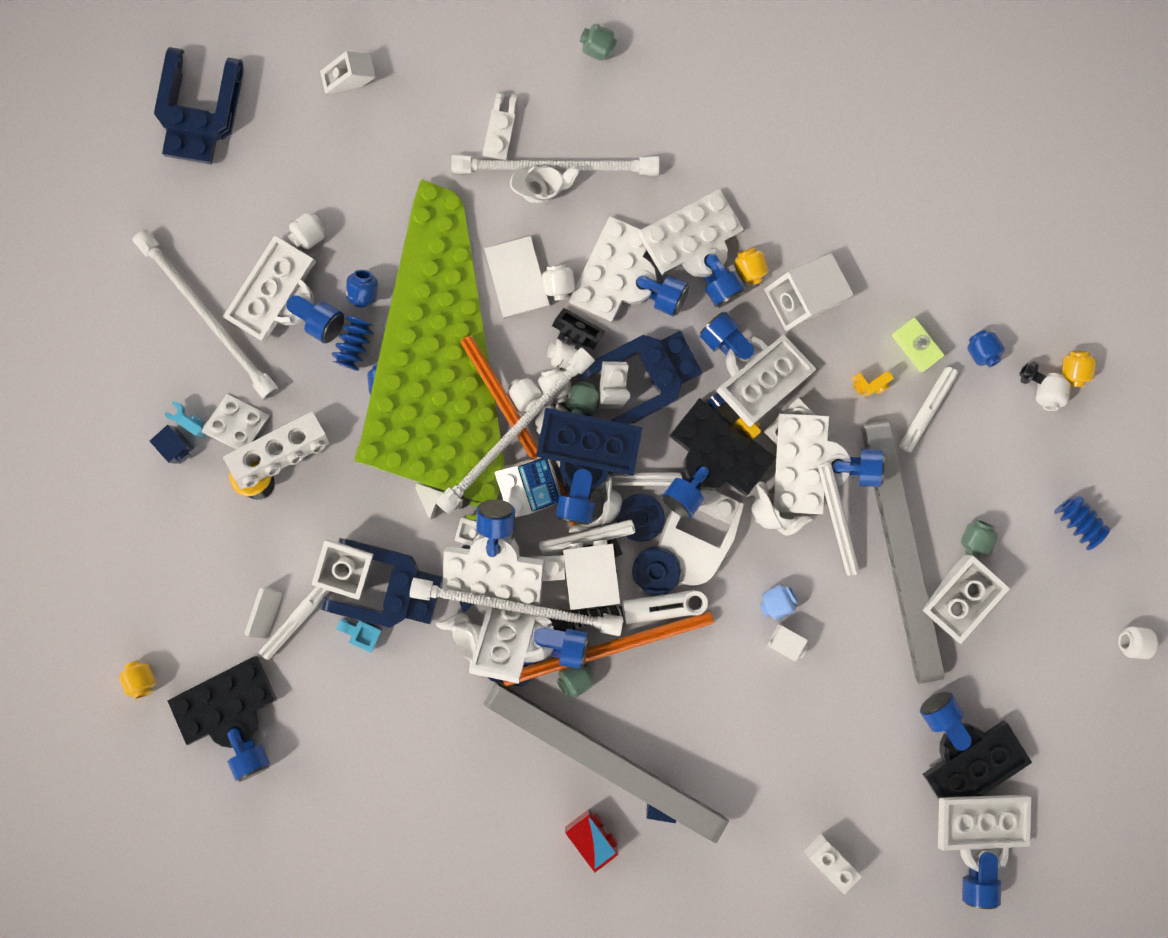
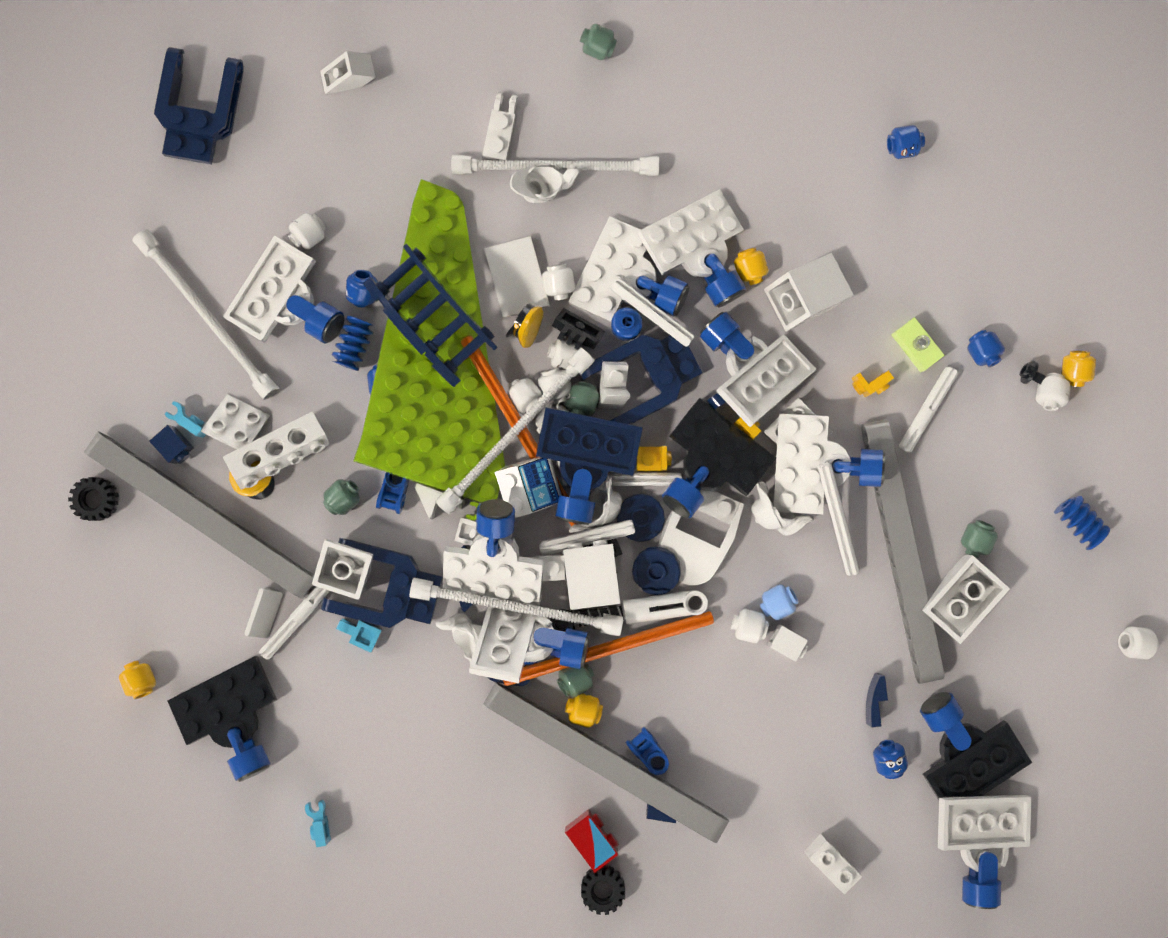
(79, 499): none -> black tyre
(200, 514): none -> light grey beam
(320, 829): none -> medium azure plate
(341, 497): none -> sand green head
(392, 492): none -> blue piece
(409, 327): none -> dark blue fence
(527, 325): none -> yellow piece
(584, 710): none -> yellow head
(607, 904): none -> black tyre
(623, 331): none -> blue head
(648, 750): none -> blue piece
(652, 312): none -> white axle
(653, 458): none -> yellow bracket
(750, 626): none -> white head
(876, 693): none -> dark blue slope
(890, 759): none -> blue head
(905, 142): none -> blue head

